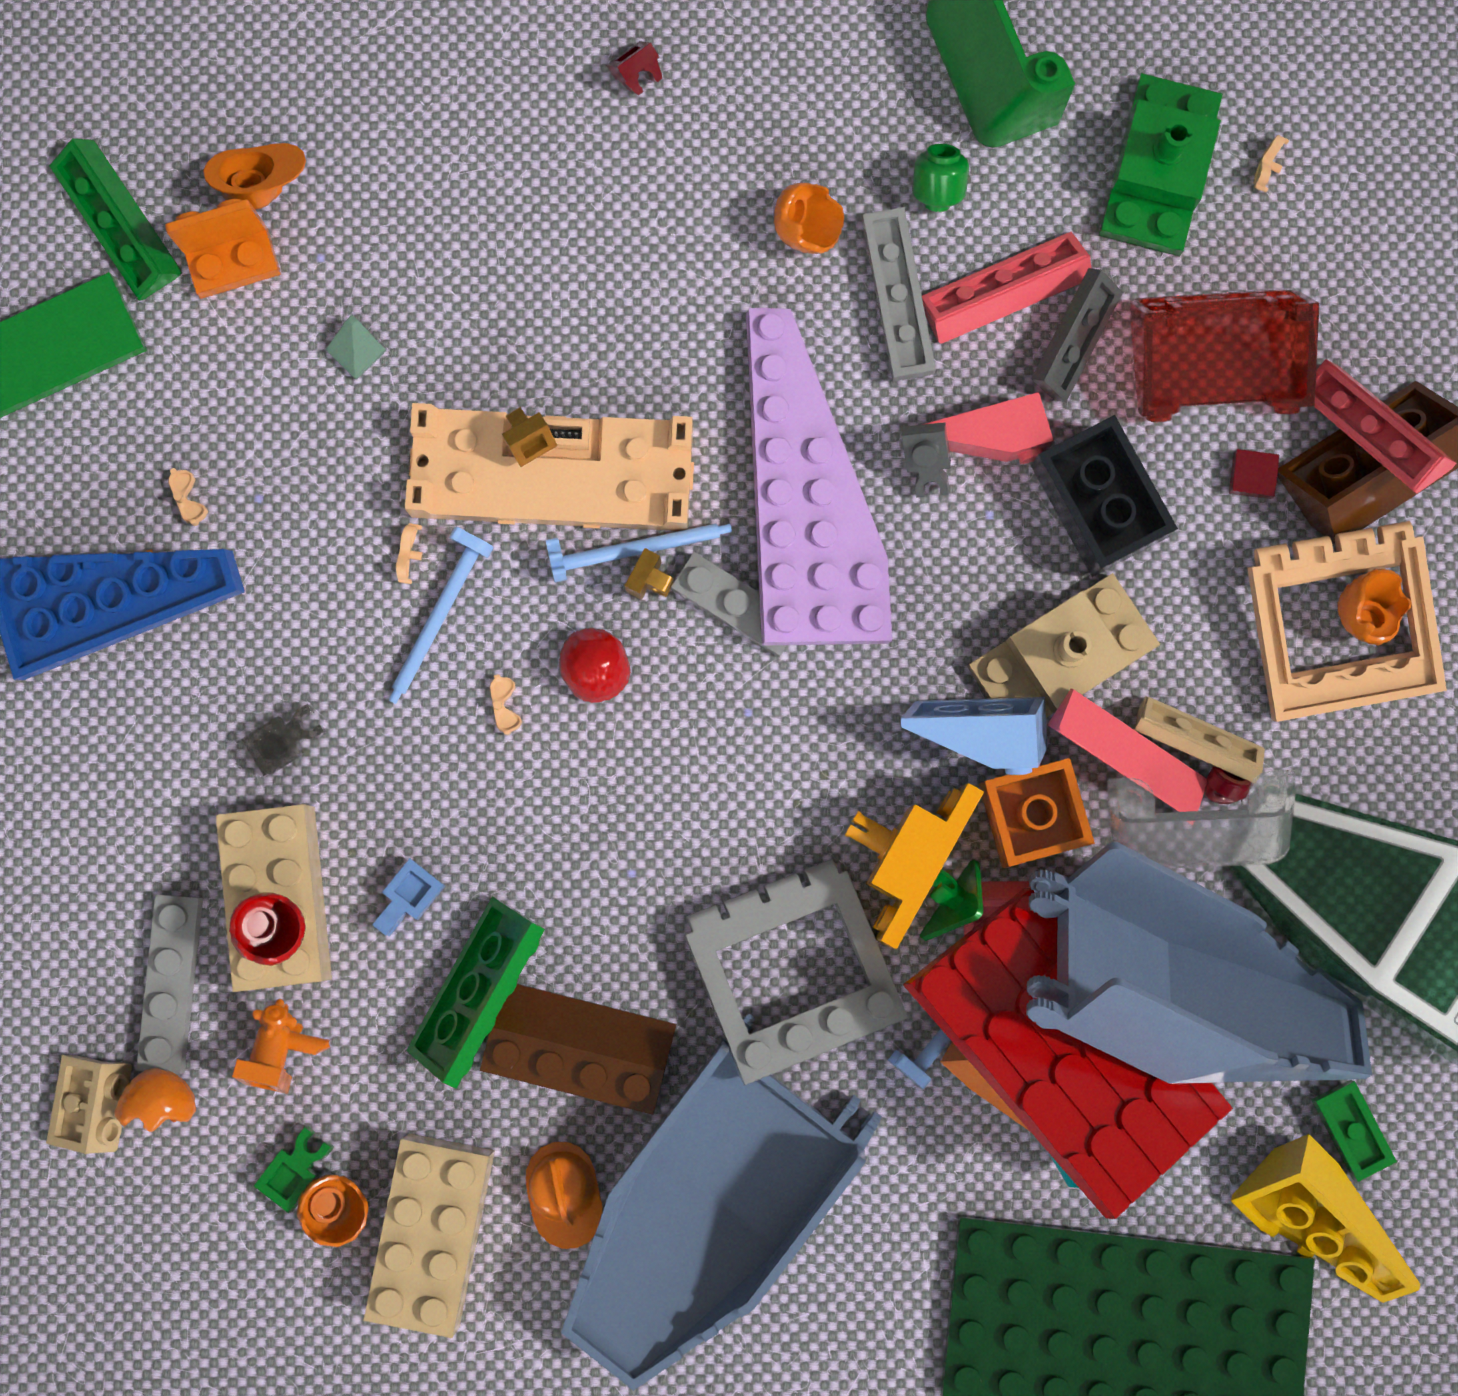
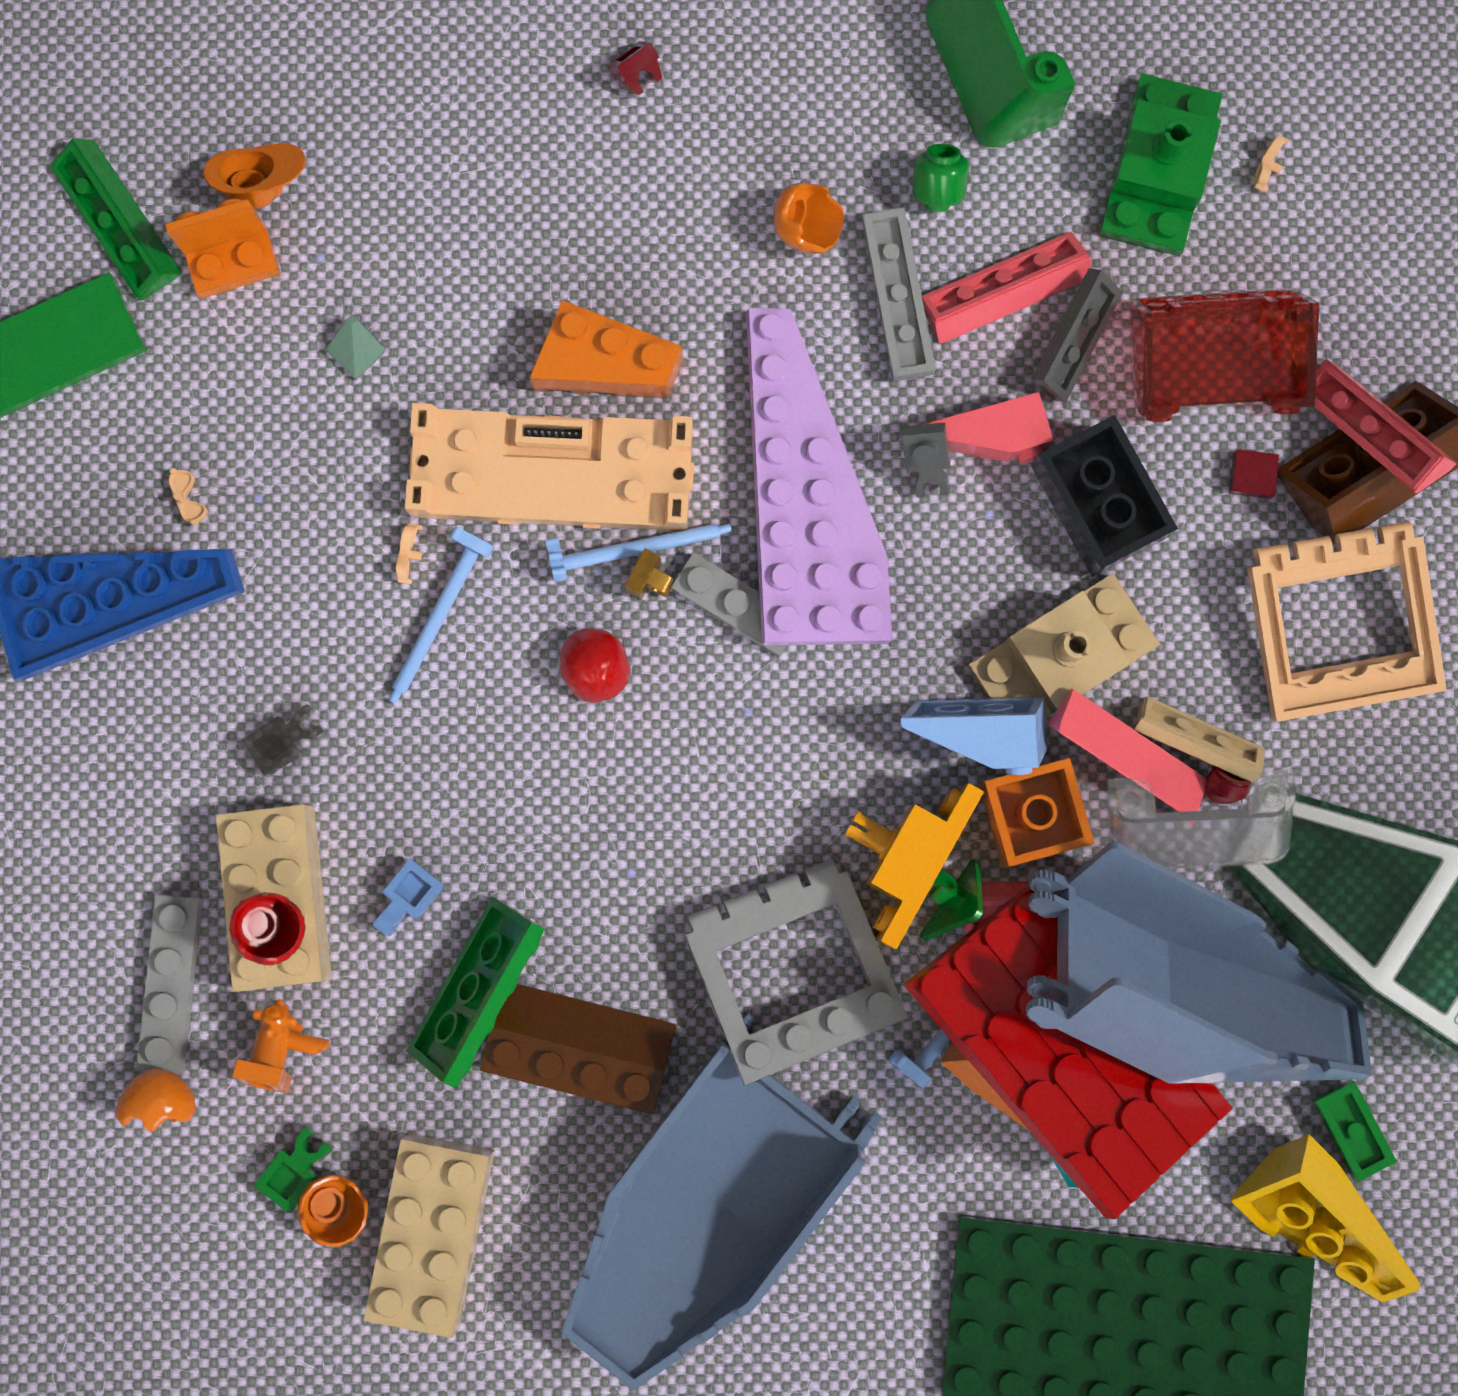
(86, 1104): tan bracket -> none
(501, 690): light nougat piece -> none
(528, 436): pearl gold tile -> none
(564, 1195): orange piece -> none
(604, 356): none -> orange wedge
(1373, 606): orange hair -> none

